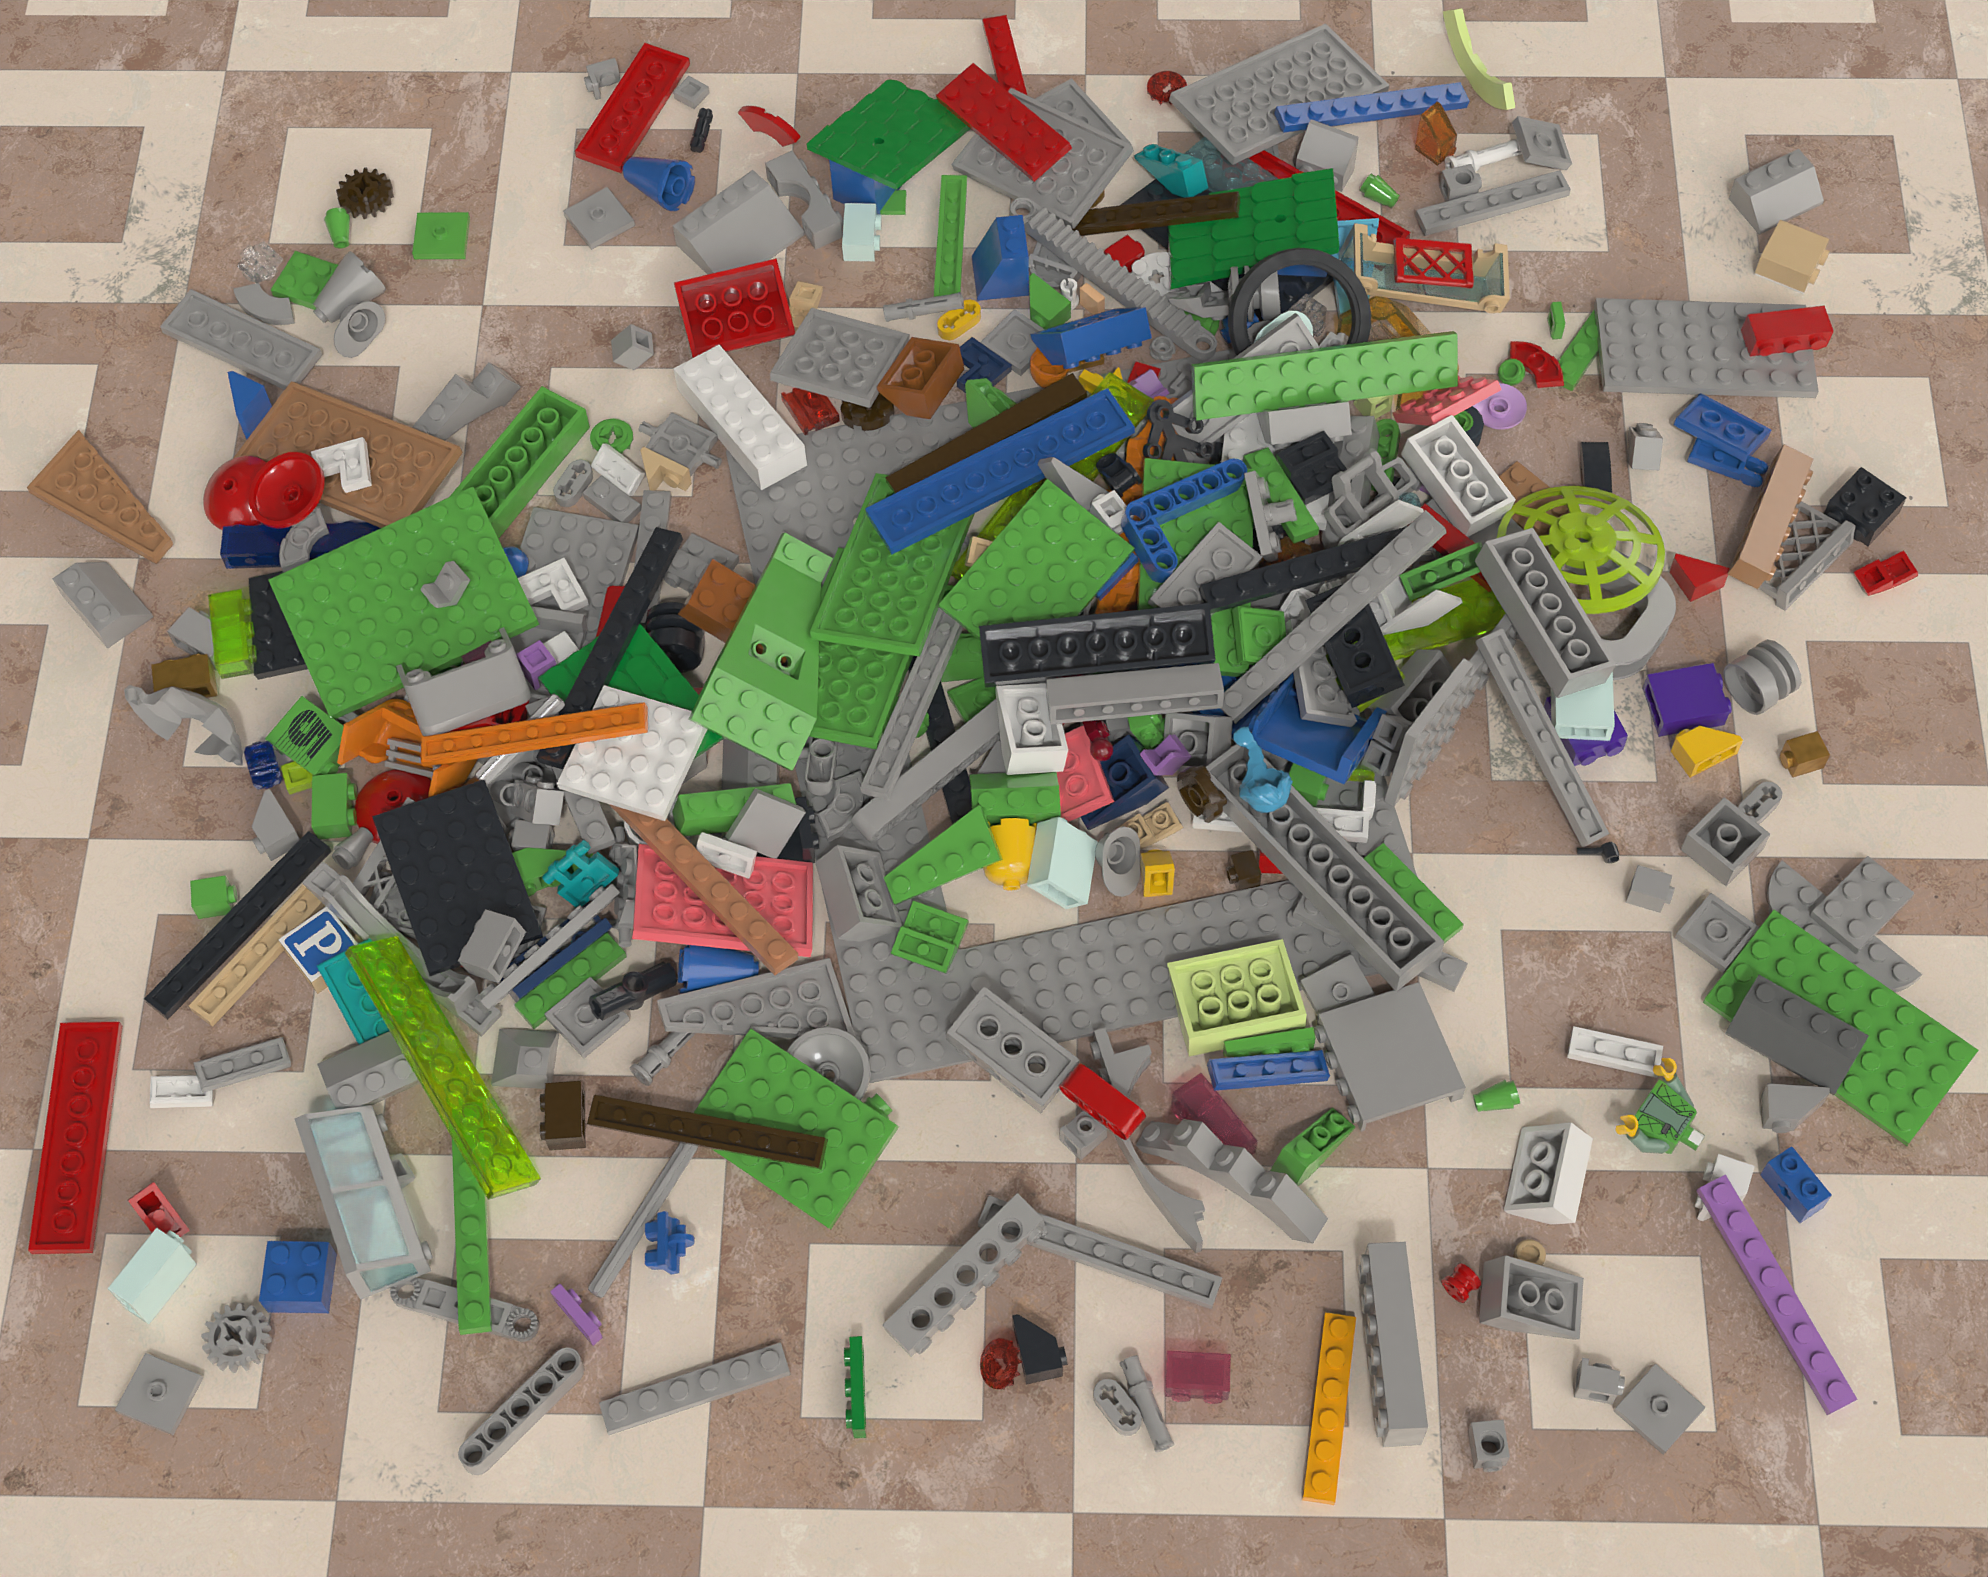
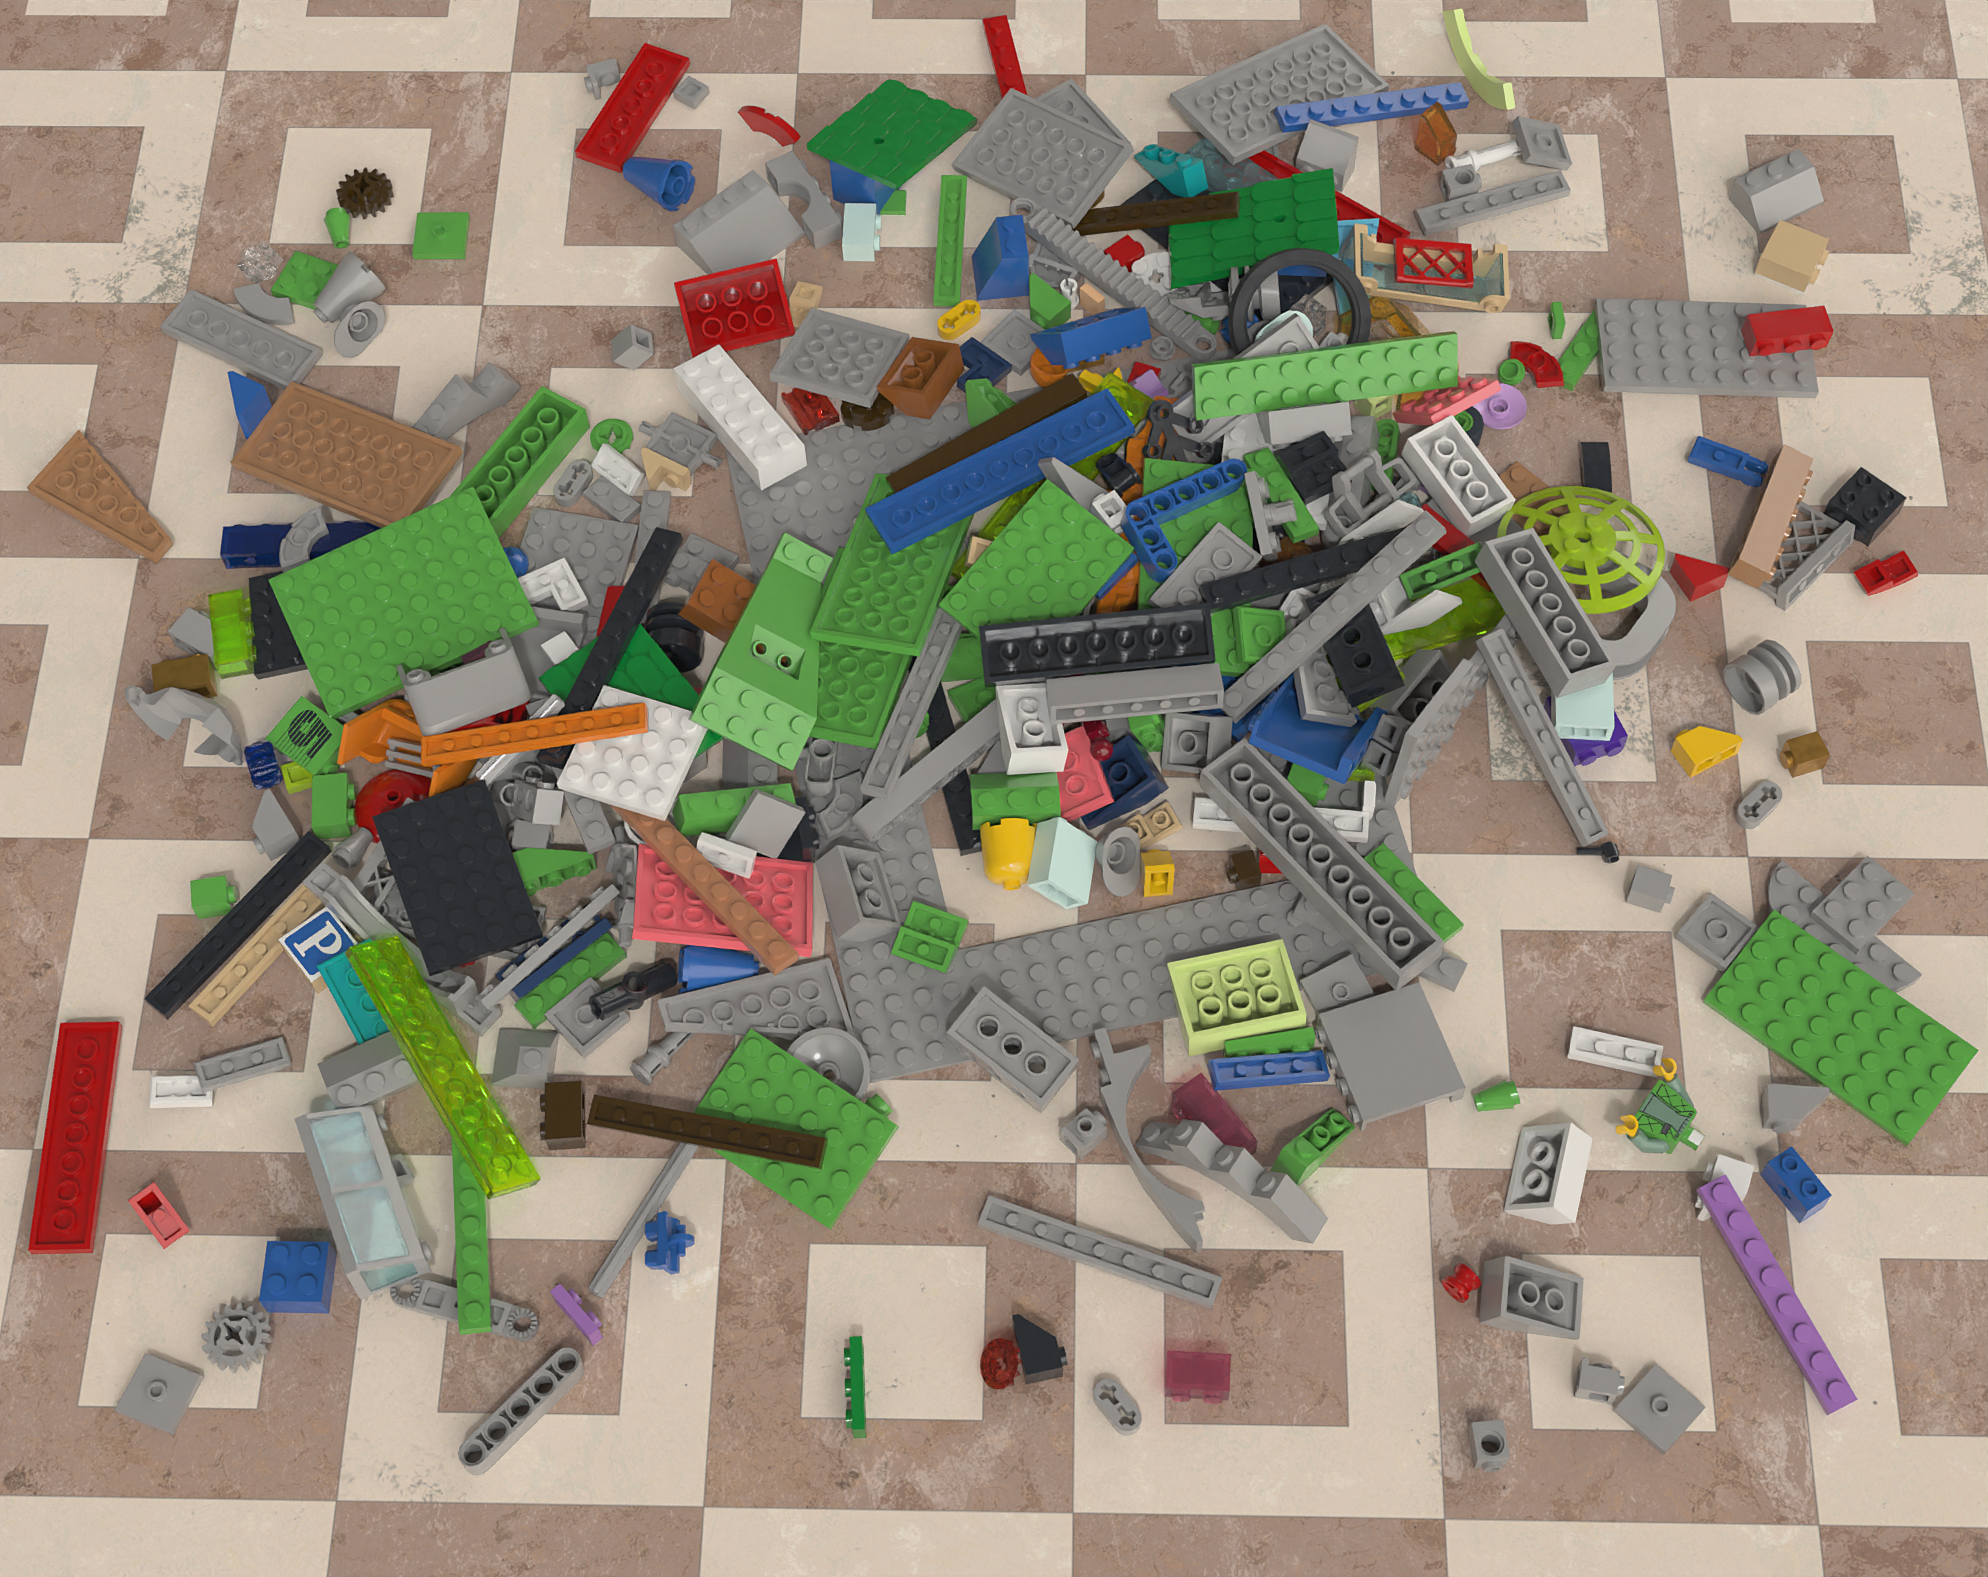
(102, 600): light grey slope -> none
(153, 1275): light aqua brick -> none
(231, 505): red dish -> none
(286, 489): red dish -> none
(349, 460): white plate -> none
(447, 587): light grey bracket -> none
(491, 946): light grey brick -> none
(534, 662): medium lavender panel -> none
(590, 875): teal plate -> none
(599, 218): light grey plate -> none
(694, 1388): light grey plate -> none
(701, 130): black axle -> none
(914, 308): light grey pin -> none
(951, 855): bright green wing -> none
(1004, 122): red plate -> none
(1013, 1214): light grey brick -> none
(1102, 1101): red beam -> none
(1142, 1393): light grey pin -> none
(1160, 81): clear red gear -> none
(1166, 757): medium lavender panel -> none
(1201, 794): dark brown plate -> none
(1262, 787): dark azure hair -> none
(1329, 1409): light orange plate -> none
(1379, 191): bright green cone -> none
(1393, 1345): light grey brick -> none
(1530, 1251): tan tile -> none
(1644, 447): light grey slope -> none
(1686, 699): dark purple brick -> none
(1722, 427): blue tile -> none
(1725, 841): light grey brick -> none
(1796, 1034): dark grey slope -> none

